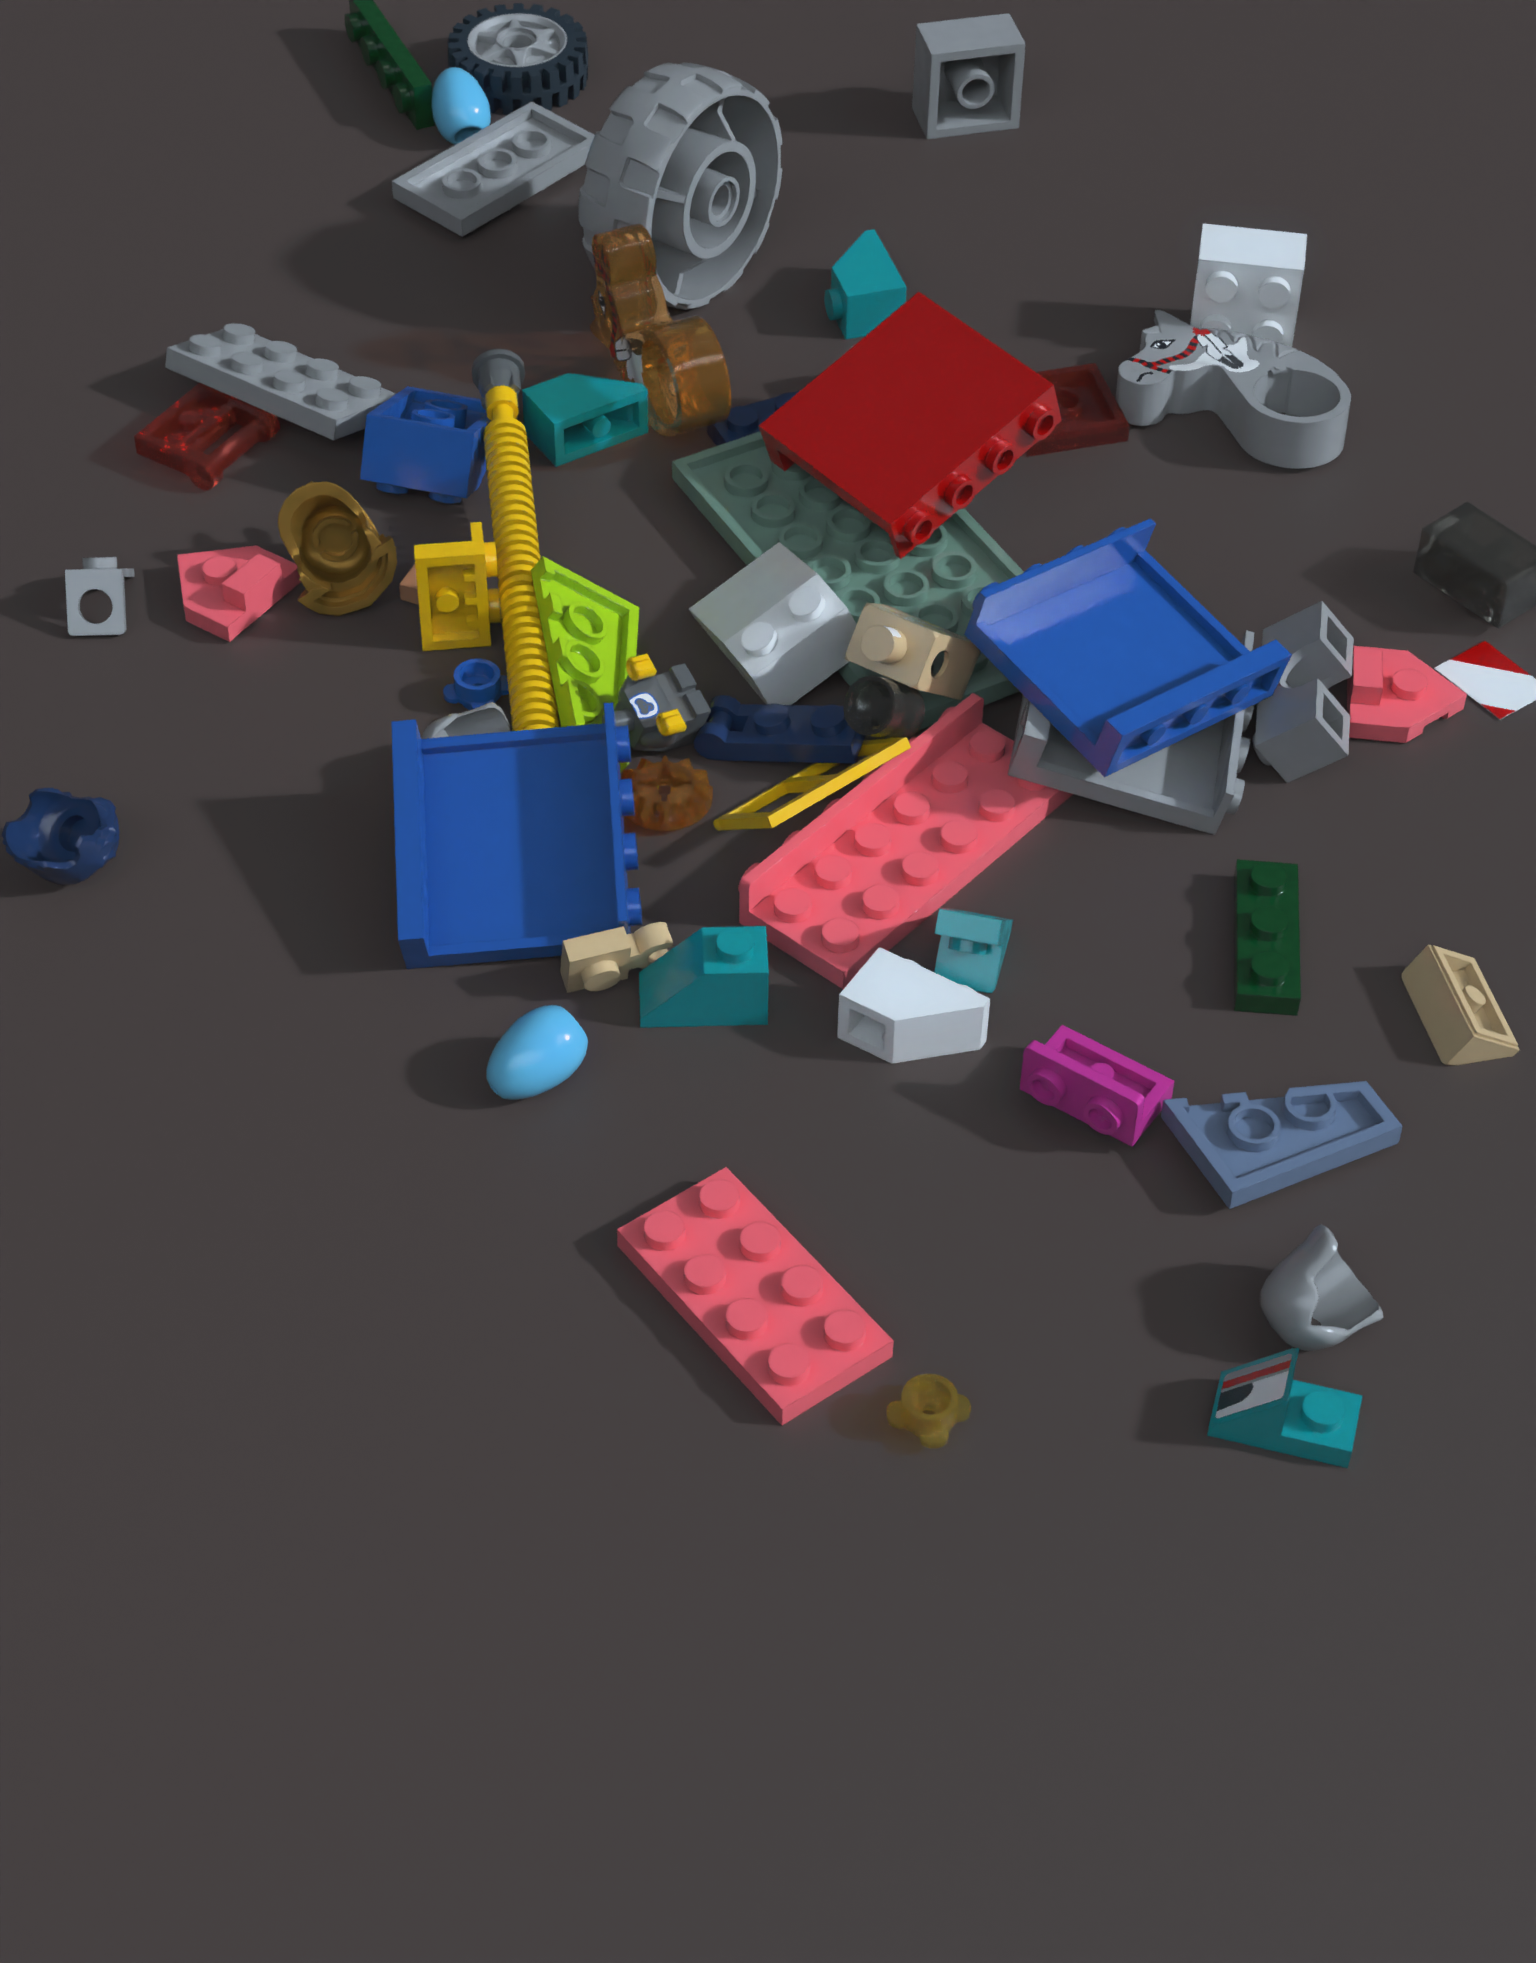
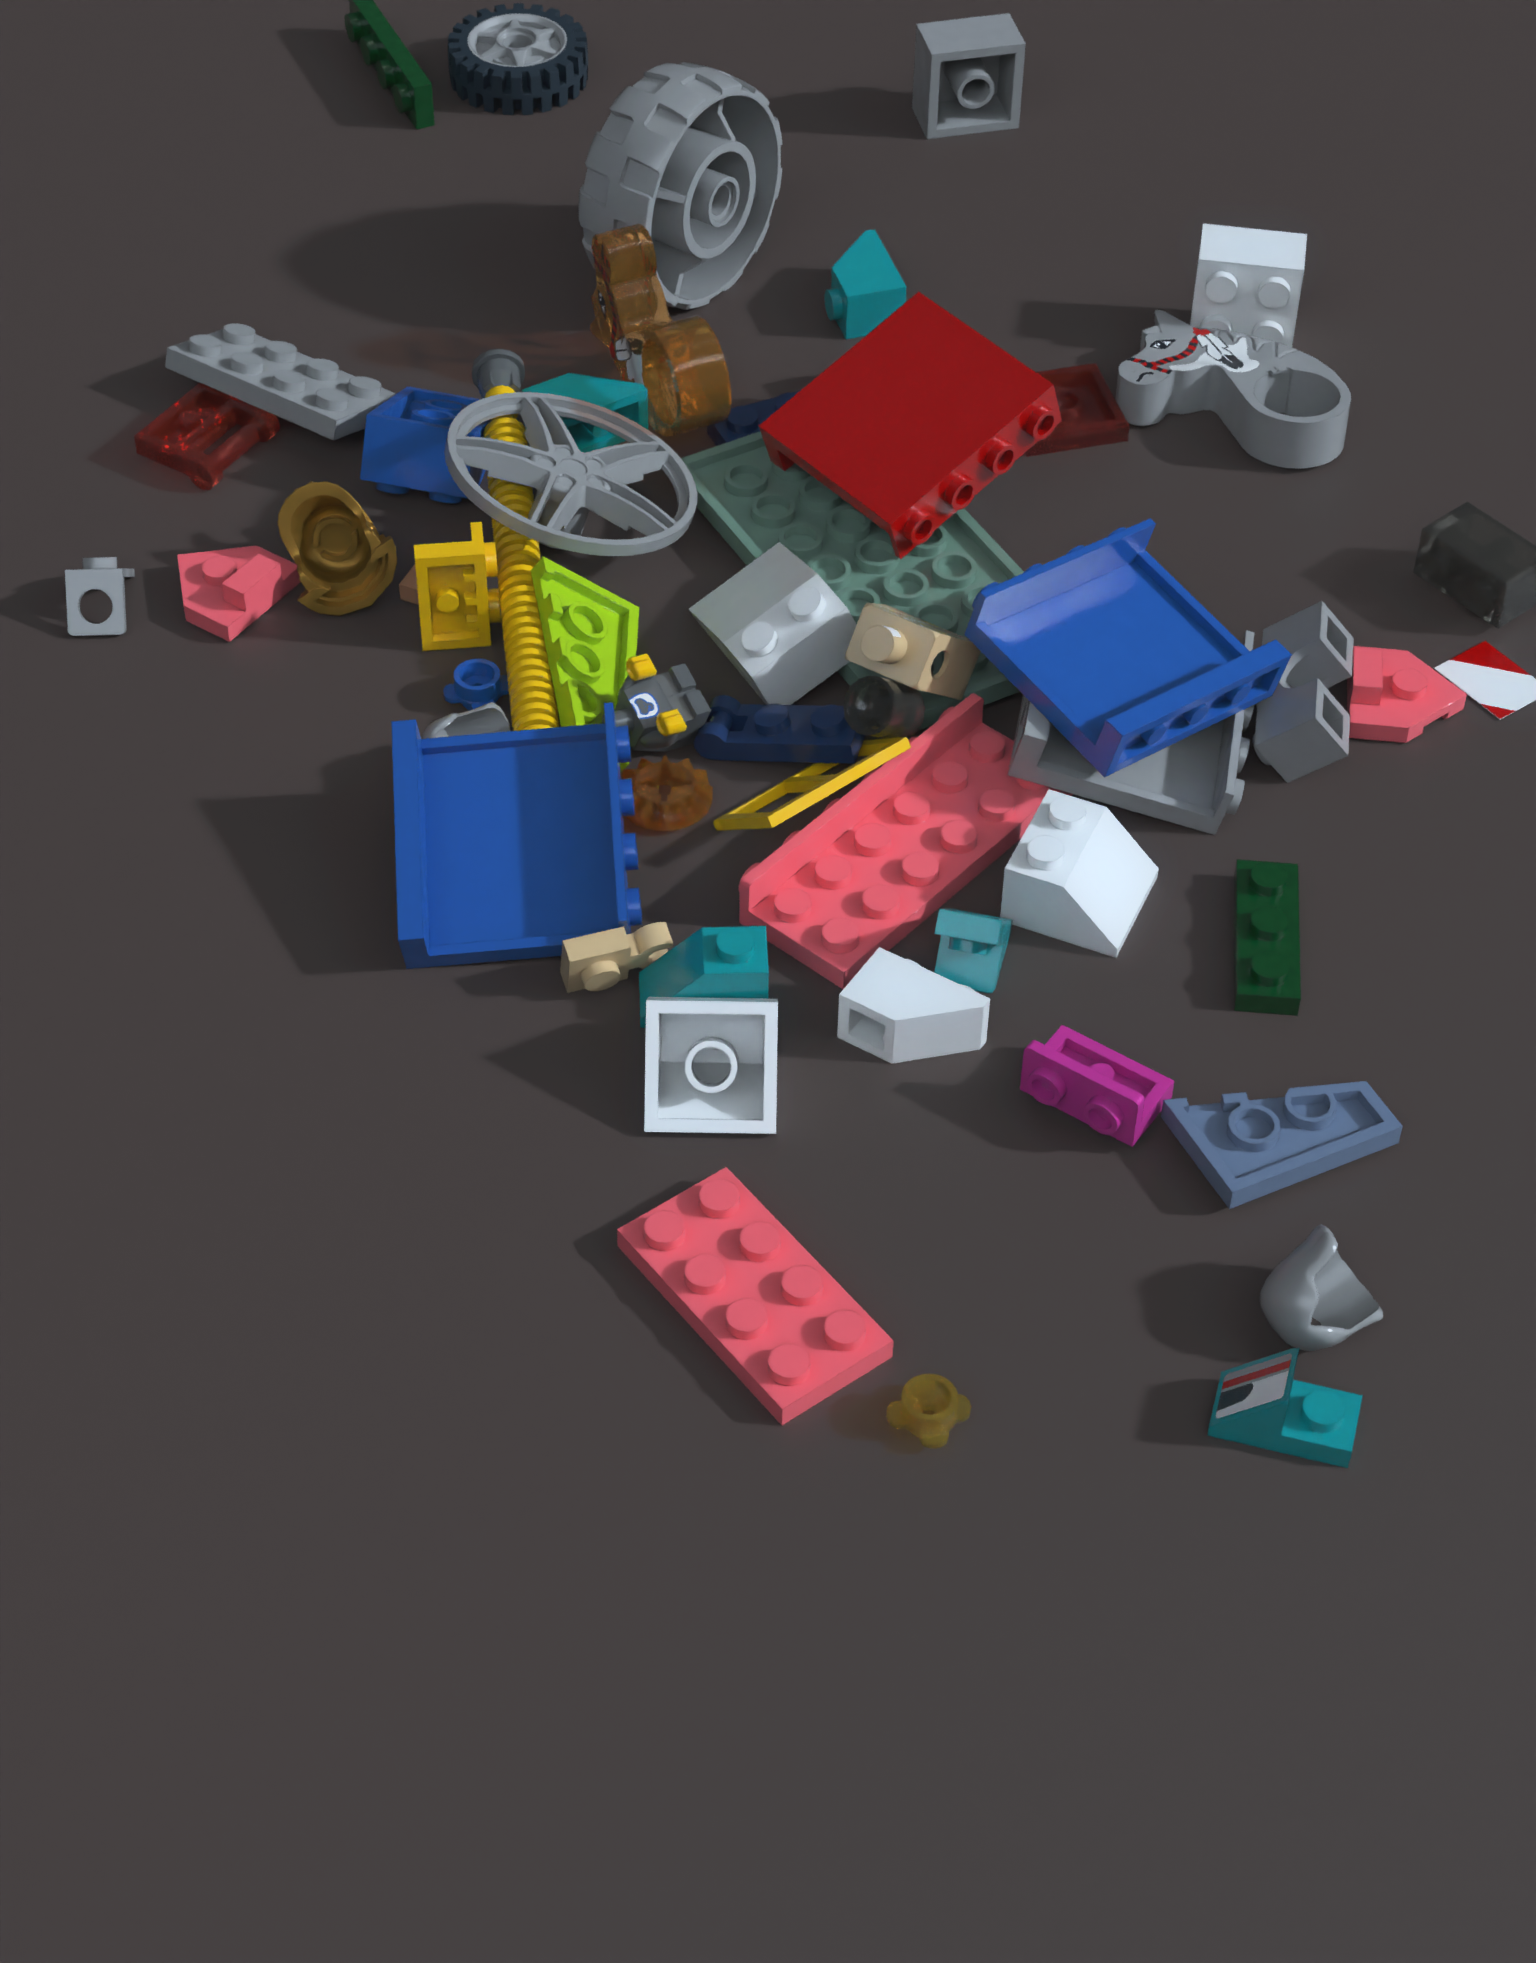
(63, 836): dark blue hair -> none
(459, 105): medium azure animal -> none
(494, 169): light grey plate -> none
(536, 1053): medium azure animal -> none
(569, 479): none -> light grey wheel
(711, 1065): none -> white slope
(1077, 875): none -> white slope
(1457, 1007): tan slope -> none

